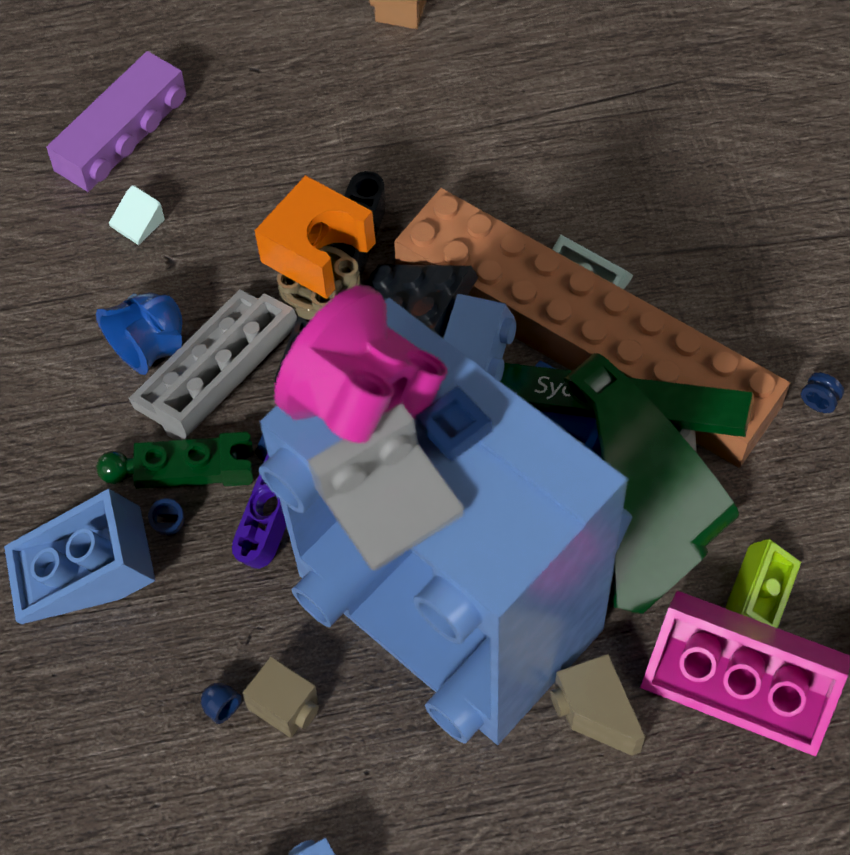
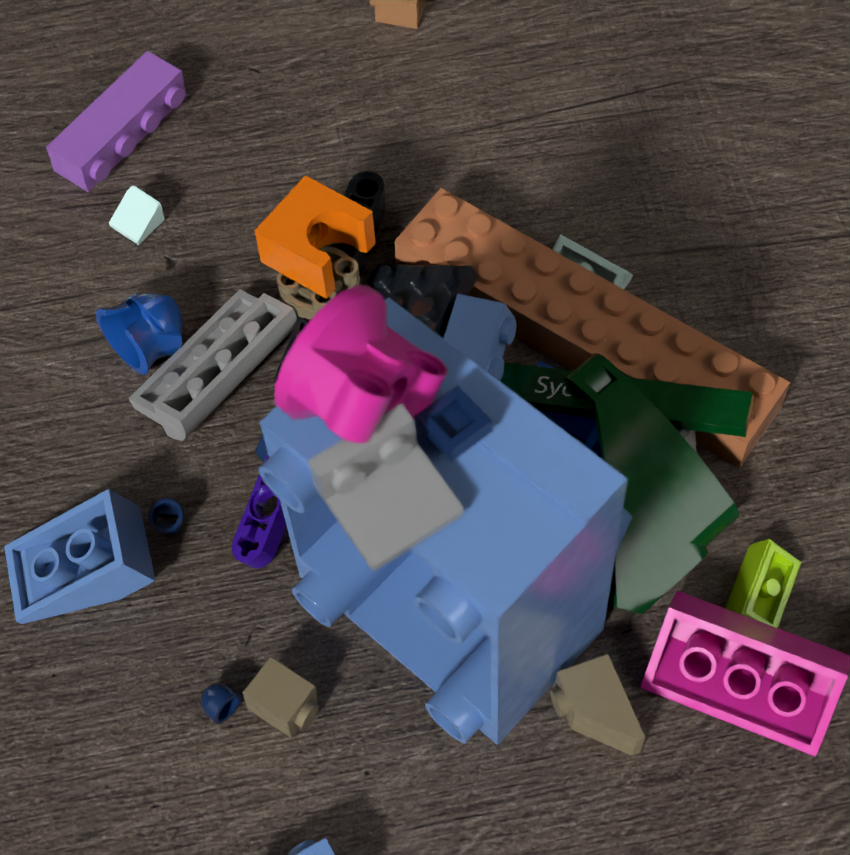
(182, 462): dark green plate -> none
(822, 392): dark blue bush -> none

